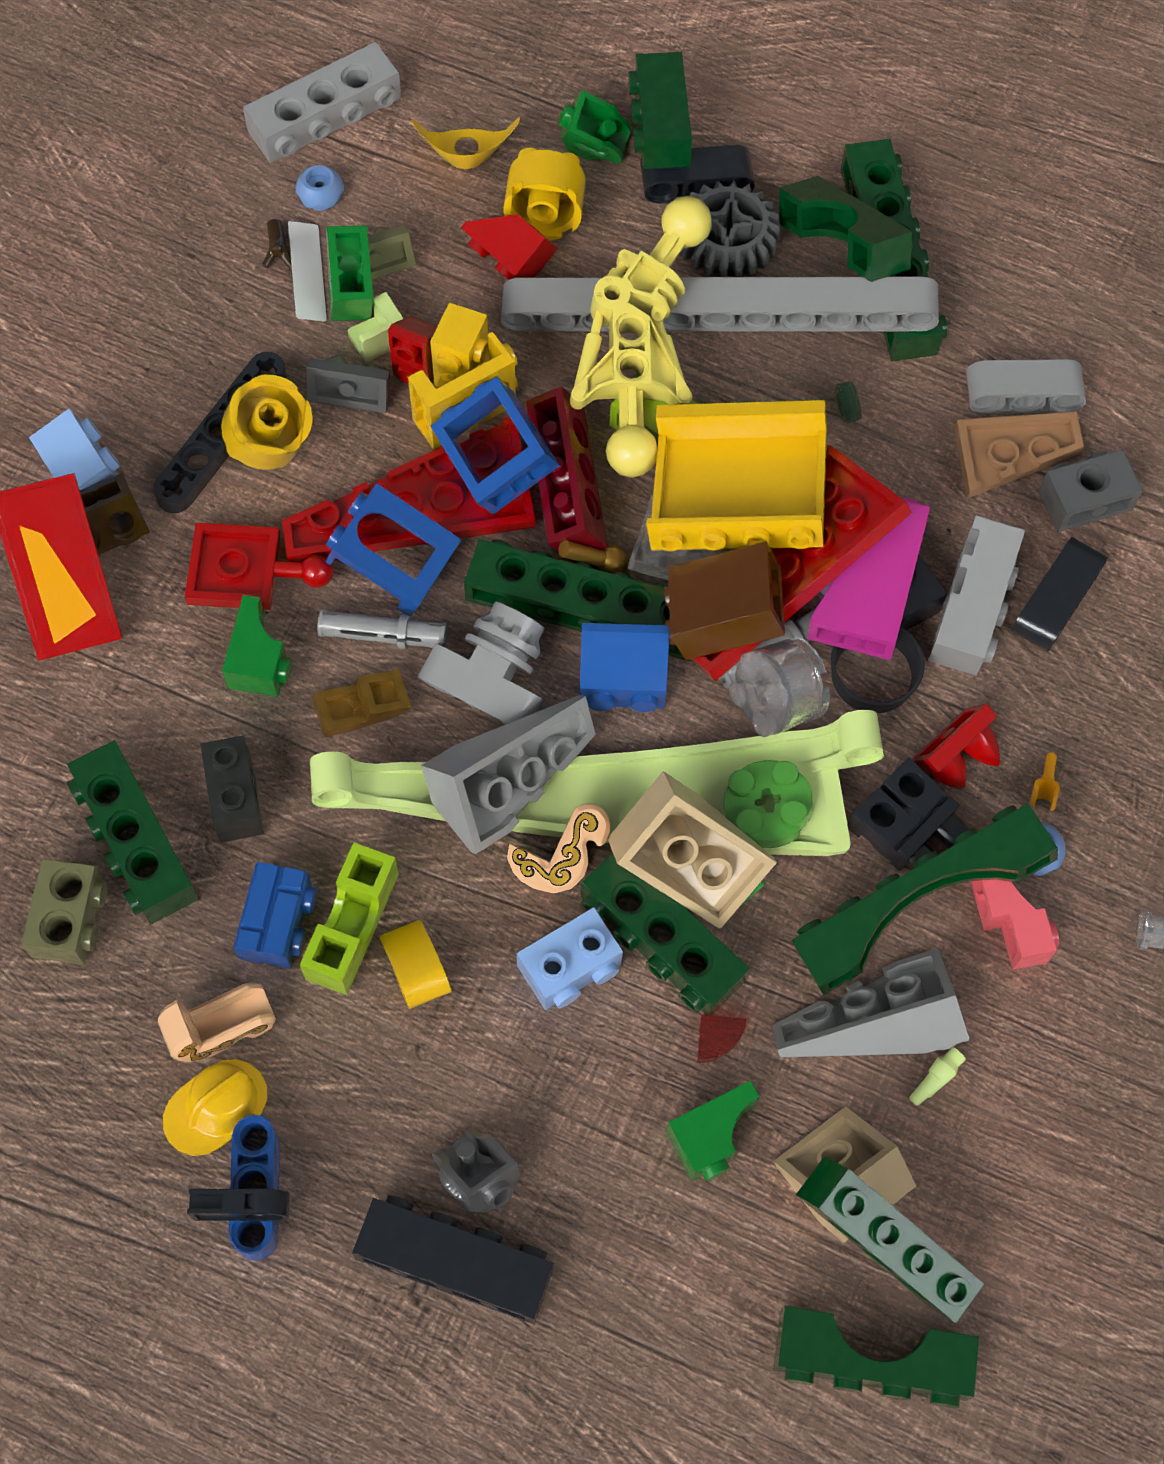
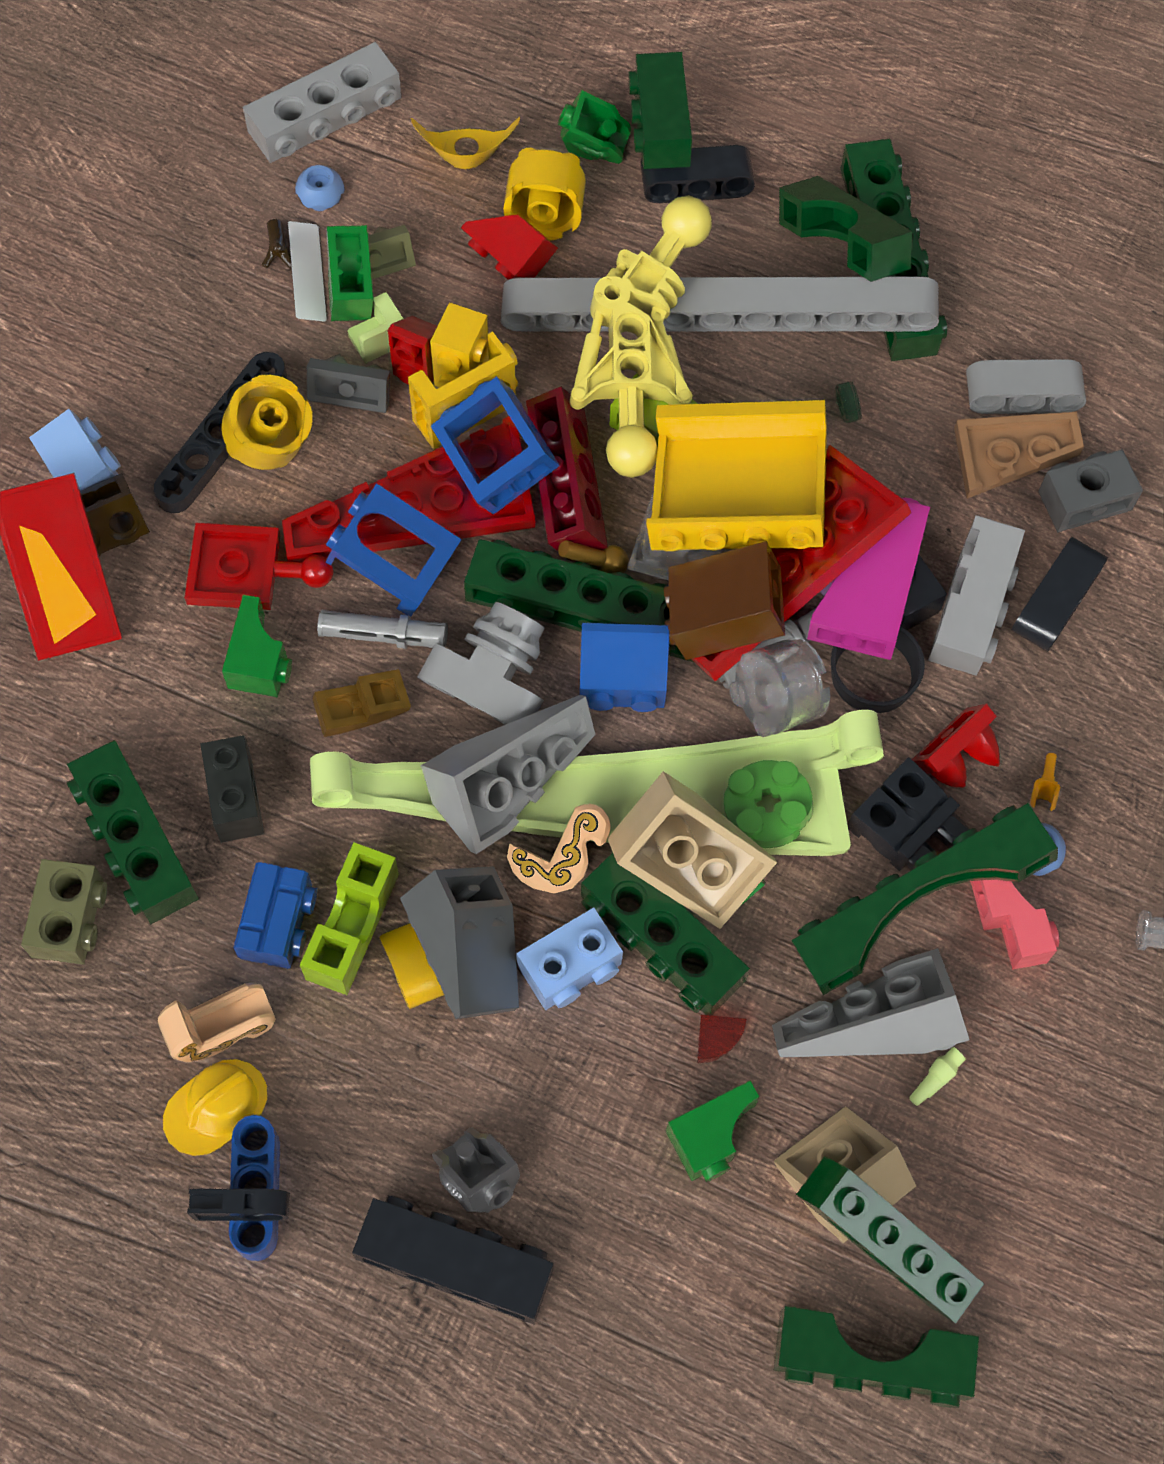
(467, 938): none -> dark grey slope
(752, 232): dark grey gear -> none

